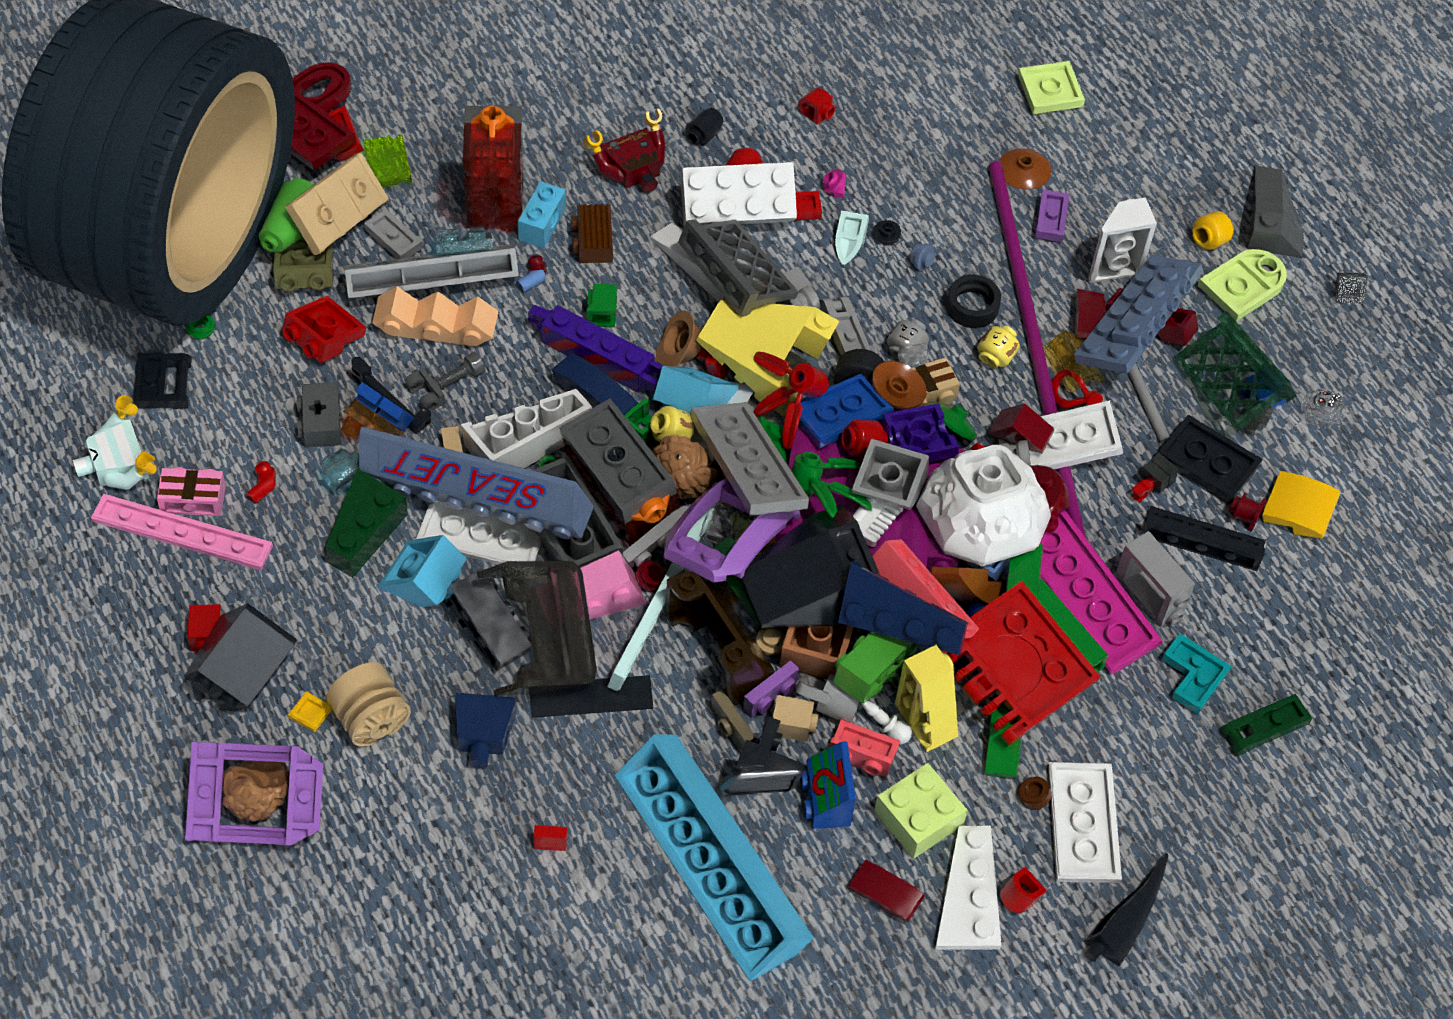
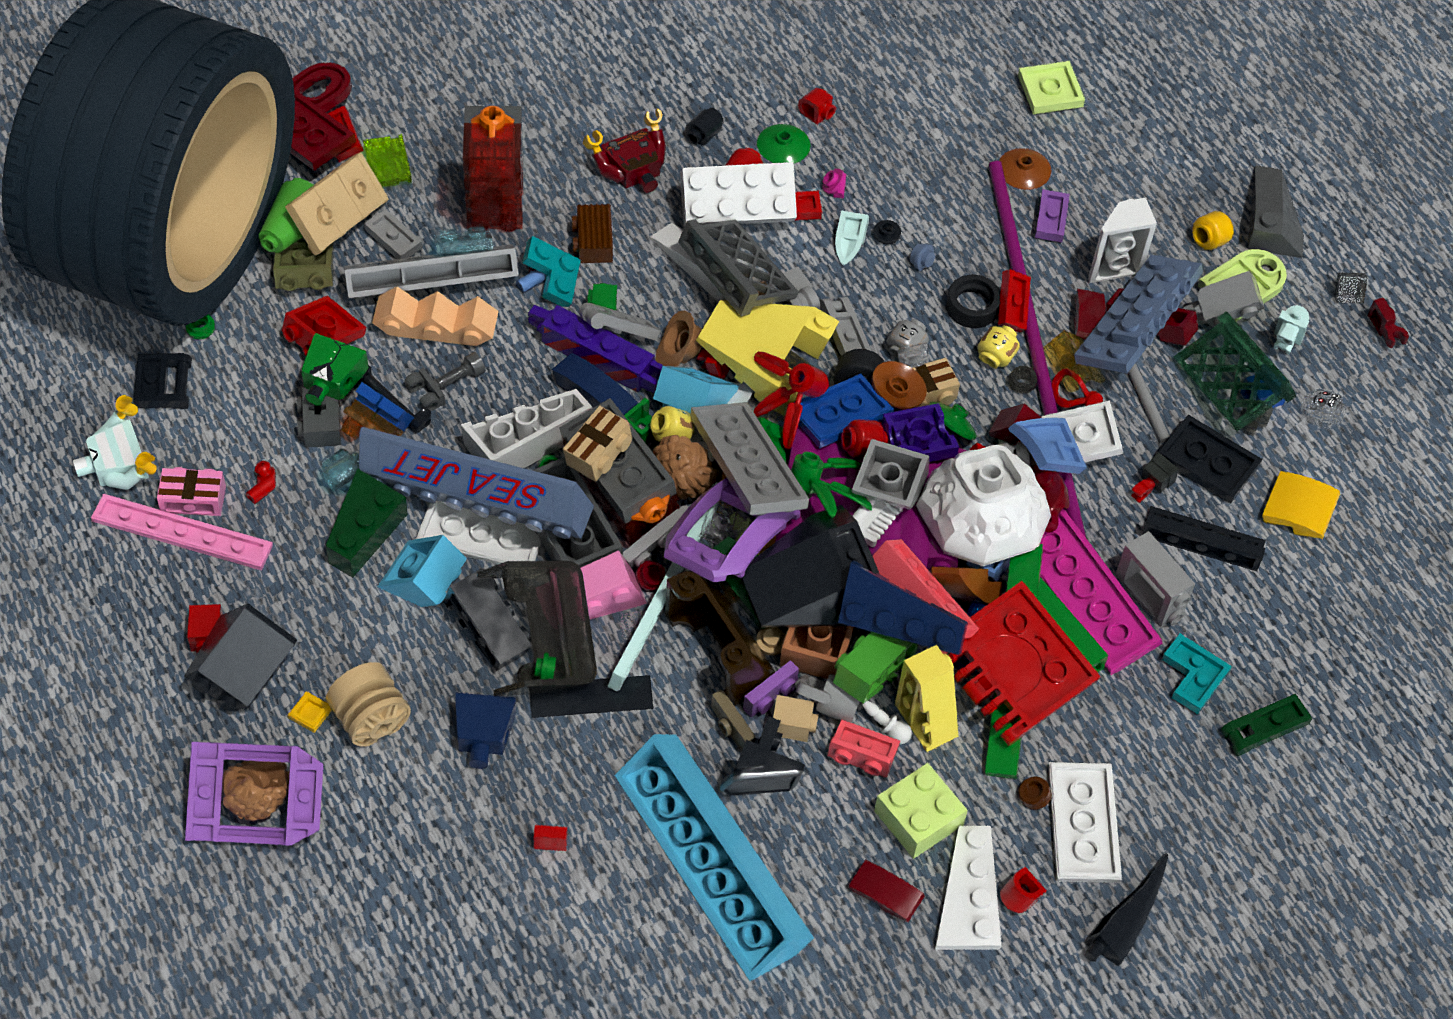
(331, 369): none -> green torso
(451, 438): tan piece -> none
(542, 214): medium azure brick -> none
(545, 667): none -> green plate
(559, 267): none -> teal plate
(598, 443): none -> tan brick
(617, 321): none -> light grey plate
(783, 151): none -> green dish
(829, 788): blue slope -> none
(1014, 300): none -> red plate
(1026, 373): none -> clear smoke plate
(1050, 444): none -> medium blue plate
(1236, 295): none -> light grey hinge
(1247, 510): dark red brick -> none
(1291, 328): none -> light aqua hips
(1384, 320): none -> dark red plate

